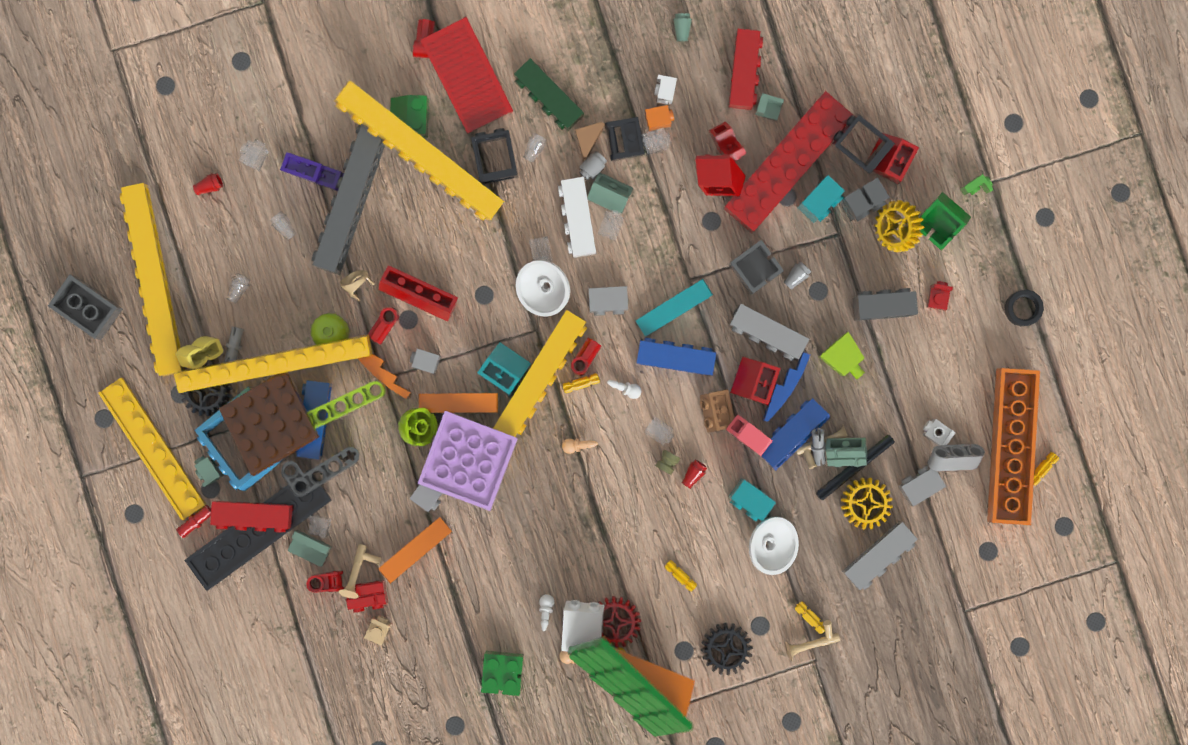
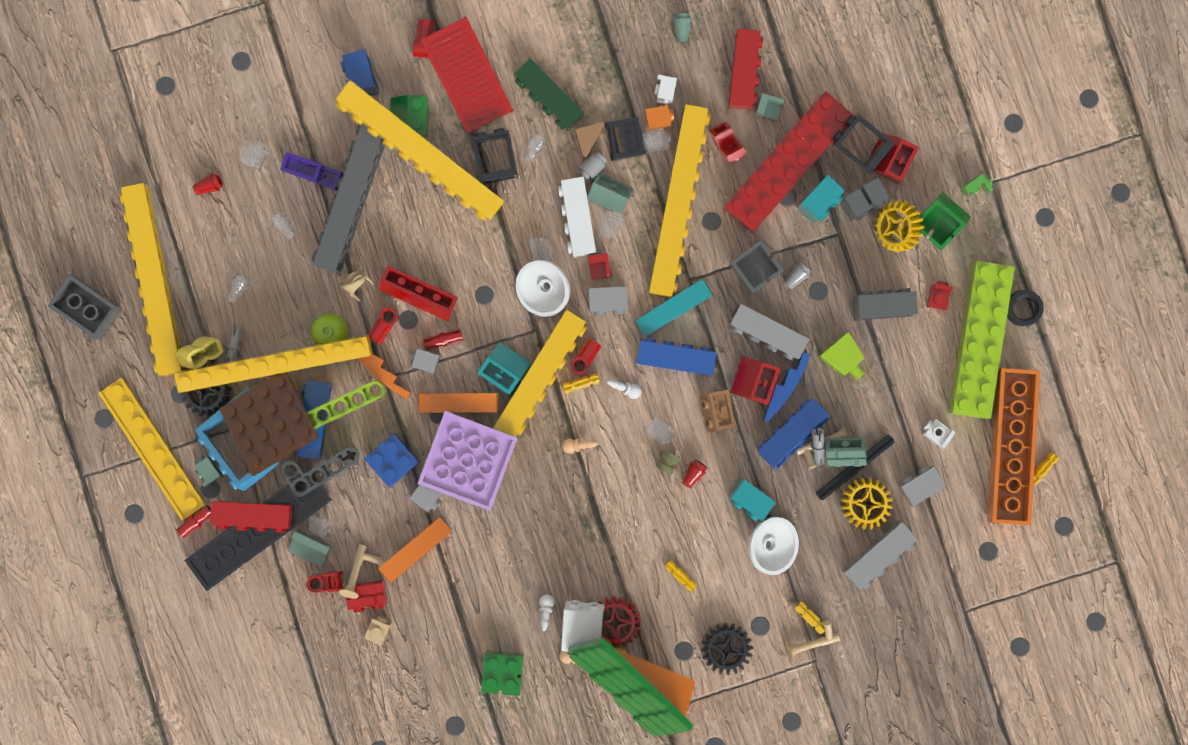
(359, 71): none -> blue brick
(392, 460): none -> blue brick
(417, 426): lime cylinder -> none
(443, 339): none -> red pin
(599, 266): none -> red panel
(678, 201): none -> yellow brick
(719, 175): red slope -> none
(749, 435): coral slope -> none
(955, 457): light grey beam -> none
(981, 339): none -> lime brick

